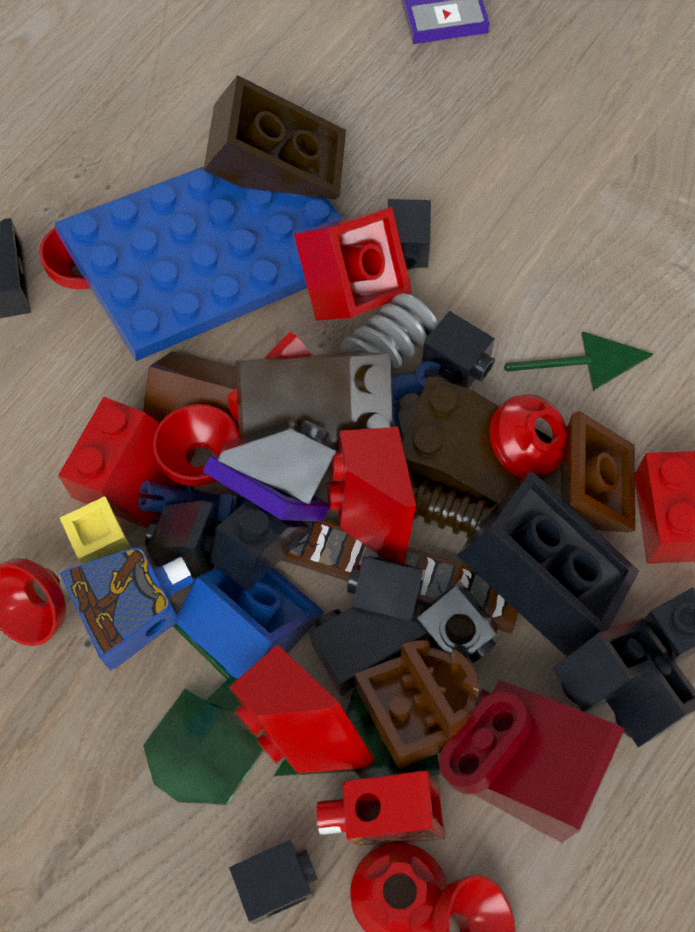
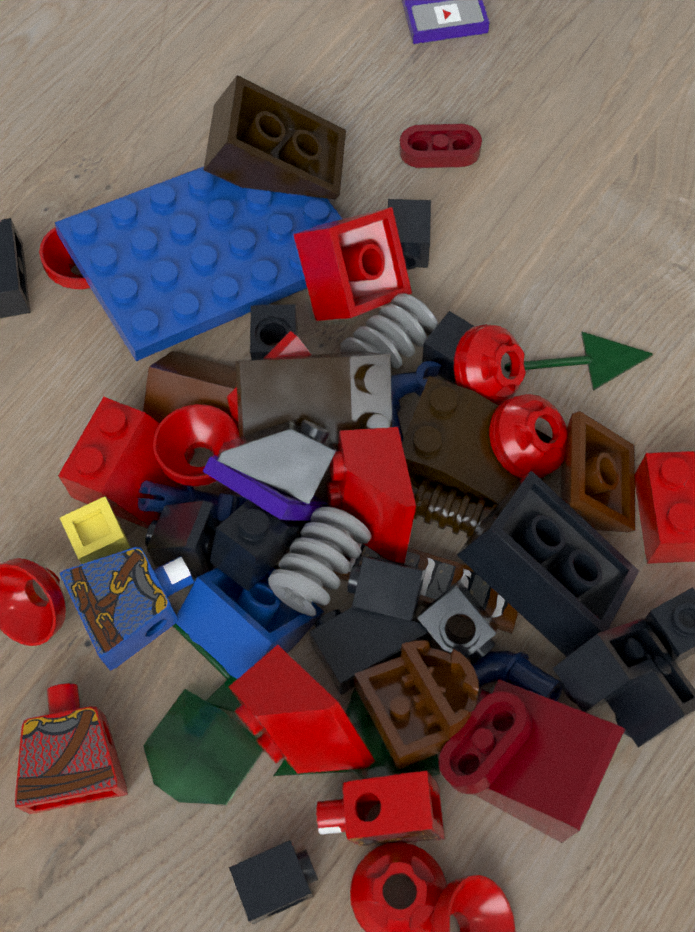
(67, 756): none -> torso
(270, 324): none -> black brick
(315, 558): none -> light grey piece
(440, 145): none -> dark red plate
(479, 362): none -> red piece
(516, 670): none -> dark blue piece

